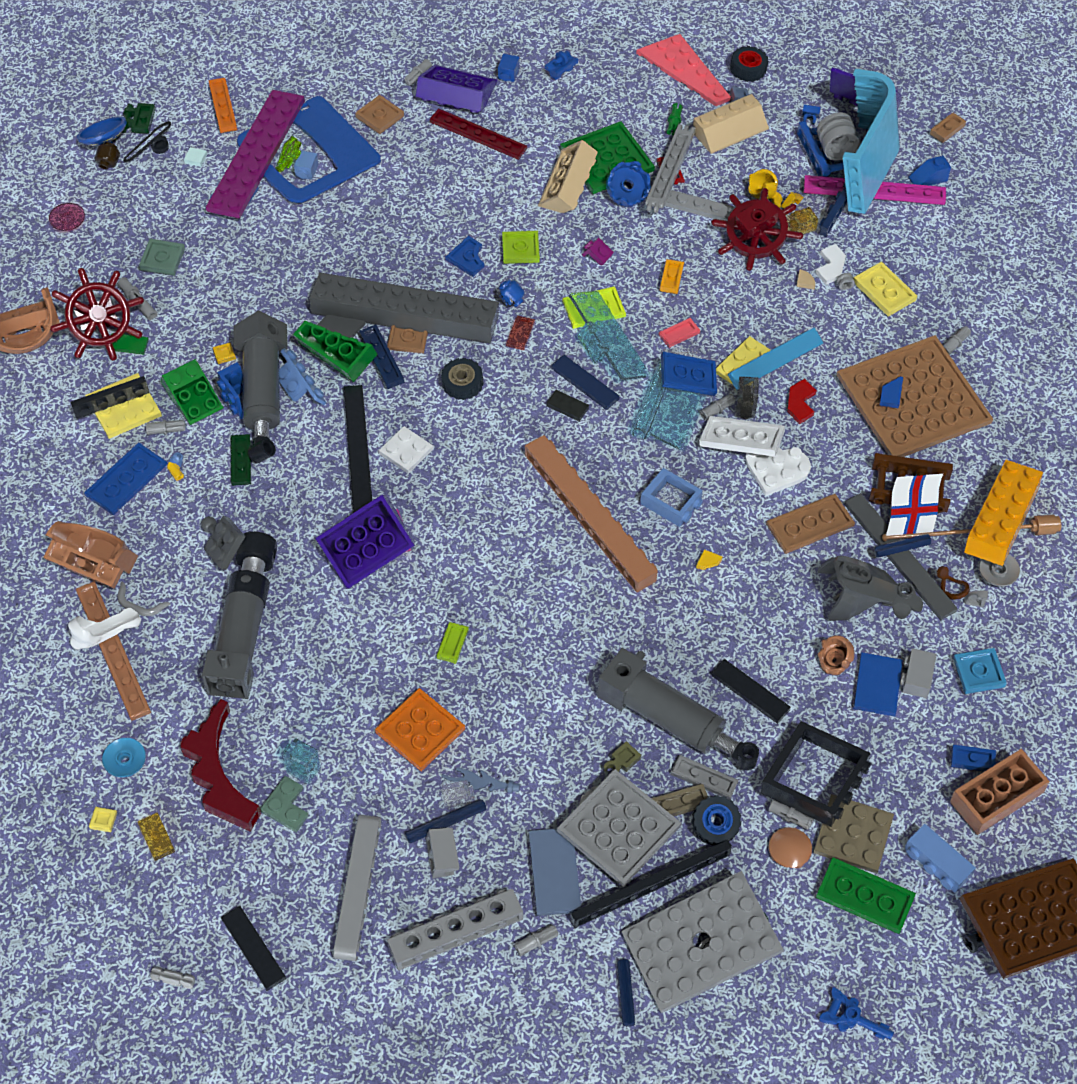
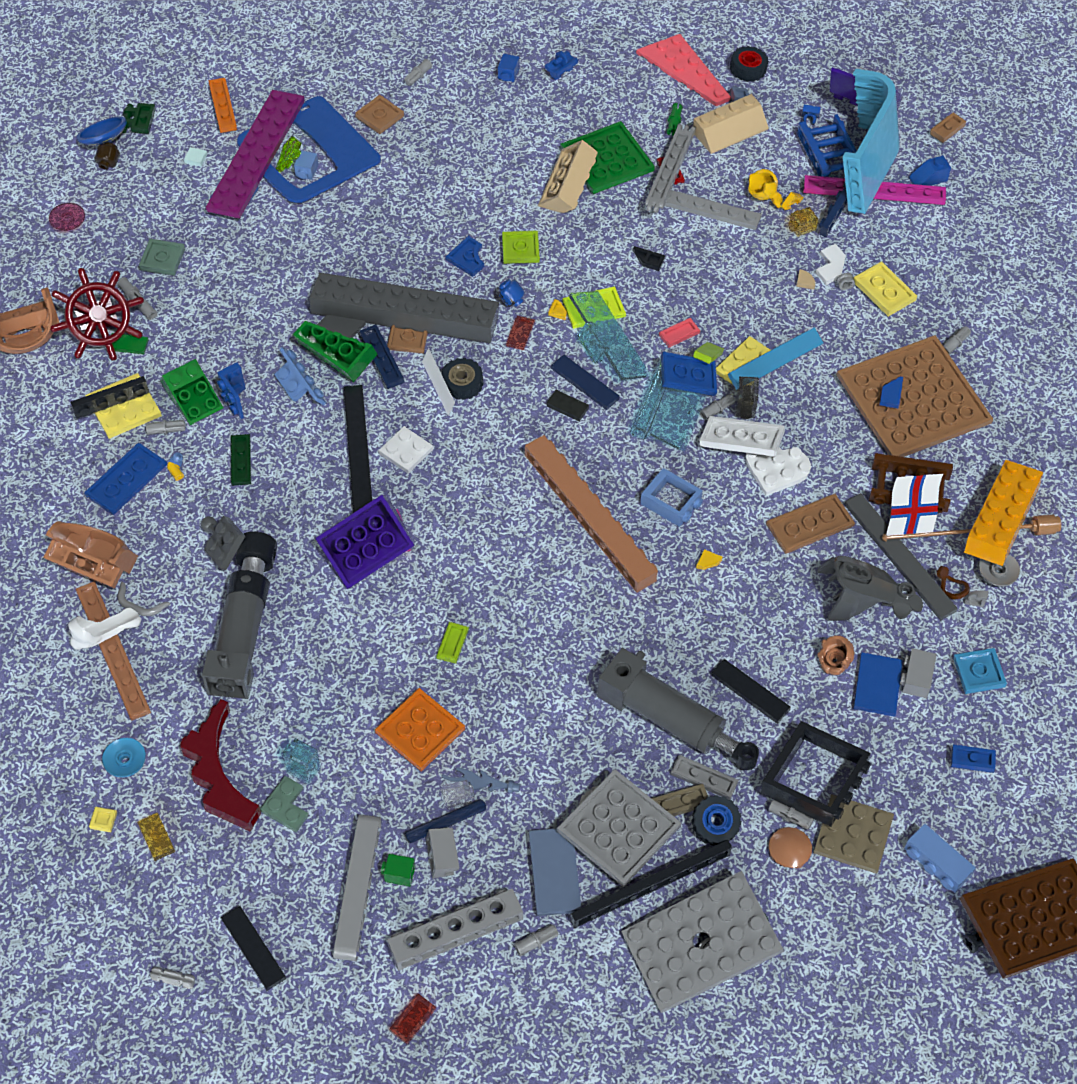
(127, 160): black piece -> none
(160, 145): black tile -> none
(224, 353): yellow tile -> none
(260, 340): dark grey piece -> none
(398, 870): none -> green brick
(412, 1019): none -> clear red tile
(438, 381): none -> white sticker
(455, 88): dark purple slope -> none
(478, 134): dark red tile -> none
(557, 310): none -> yellow tile
(598, 251): magenta bracket -> none
(623, 757): olive plate -> none
(626, 994): dark blue axle -> none
(631, 173): blue plate -> none
(649, 258): none -> black tile
(671, 276): light orange plate -> none
(708, 352): none -> lime tile
(755, 220): dark red piece -> none
(797, 395): red tile -> none
(837, 135): light grey wheel -> none
(851, 1016): blue piece -> none
(865, 895): green plate -> none
(902, 545): dark blue axle -> none
(999, 791): nougat brick -> none

